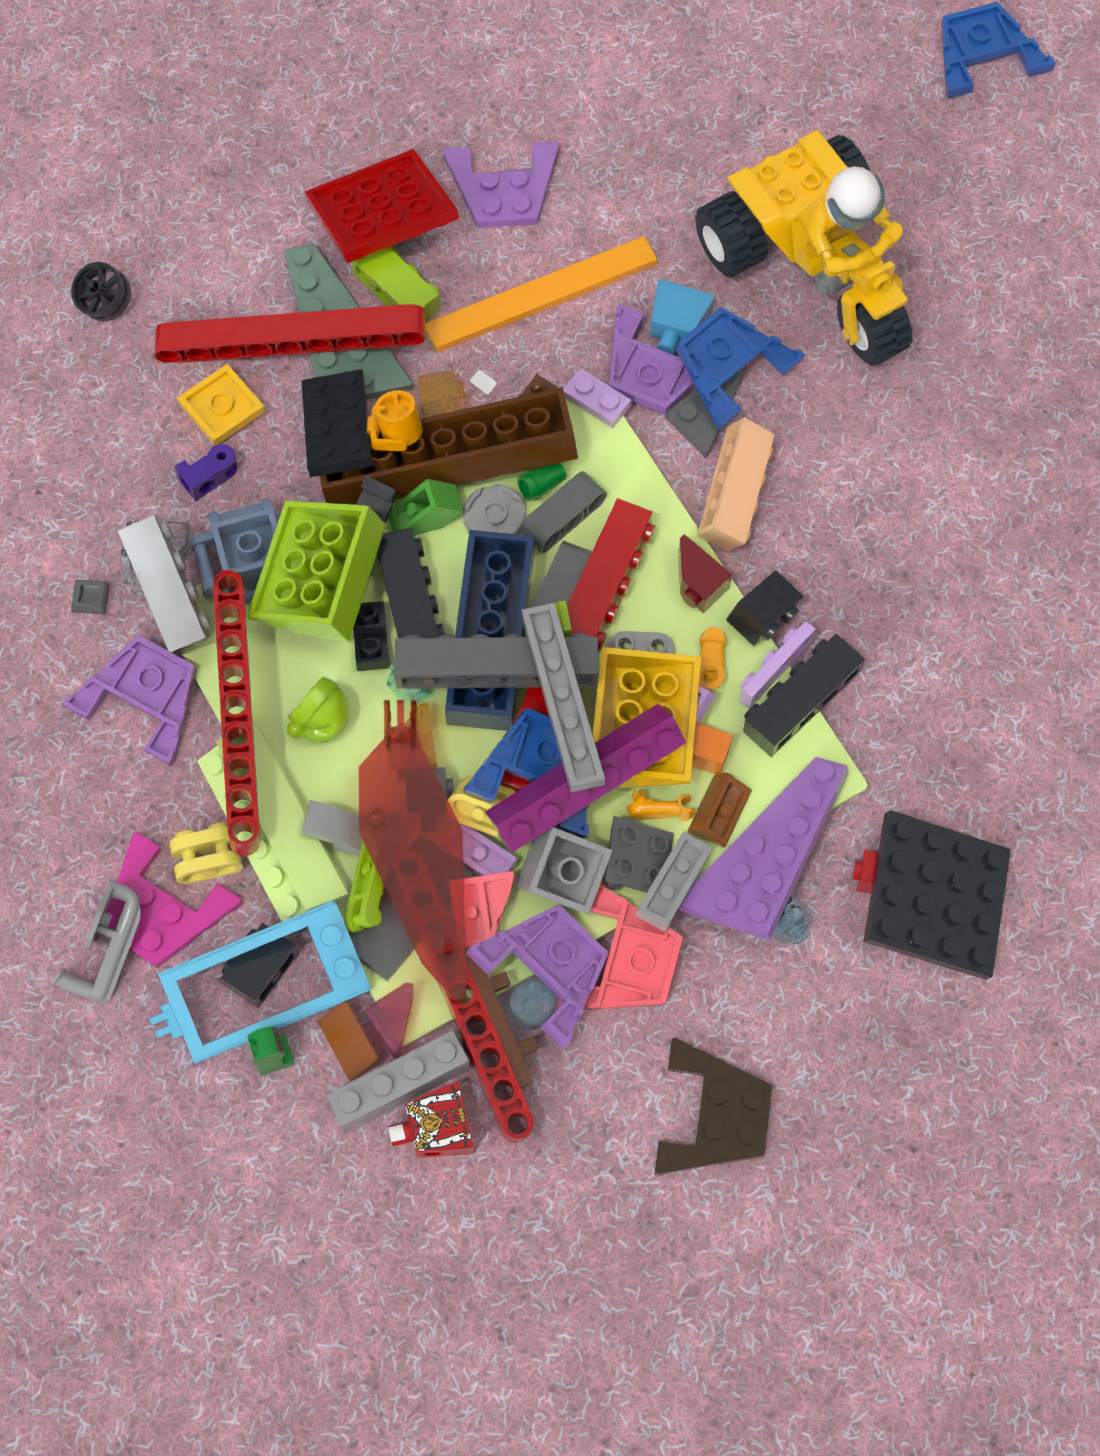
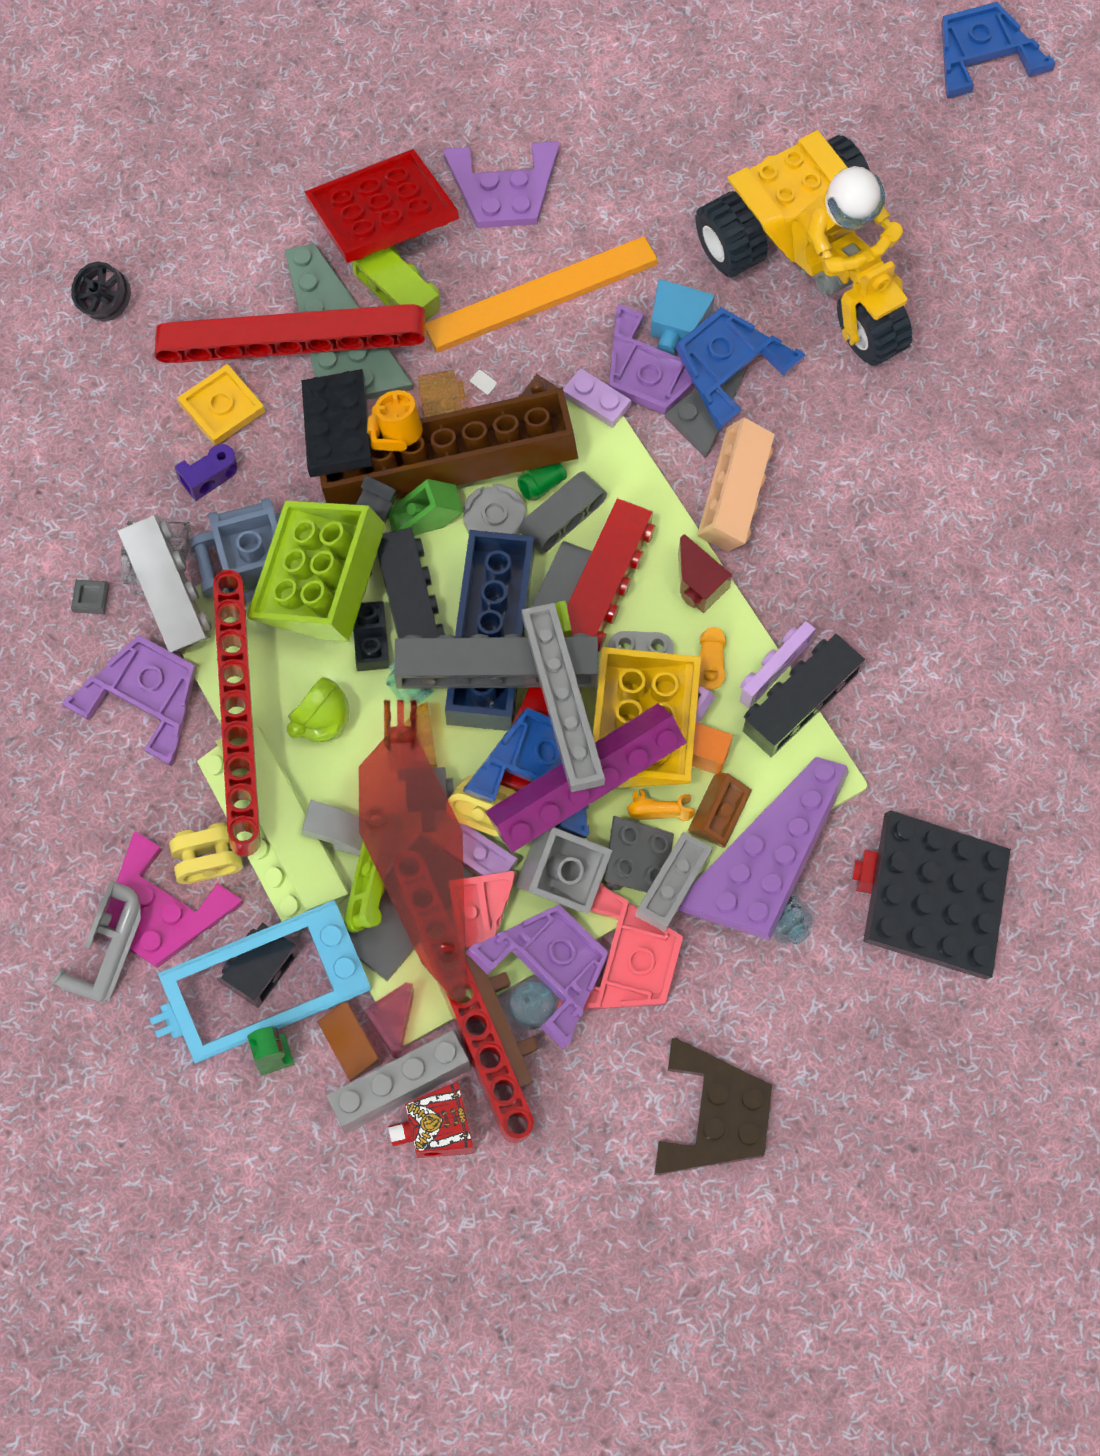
(765, 608): black brick -> none

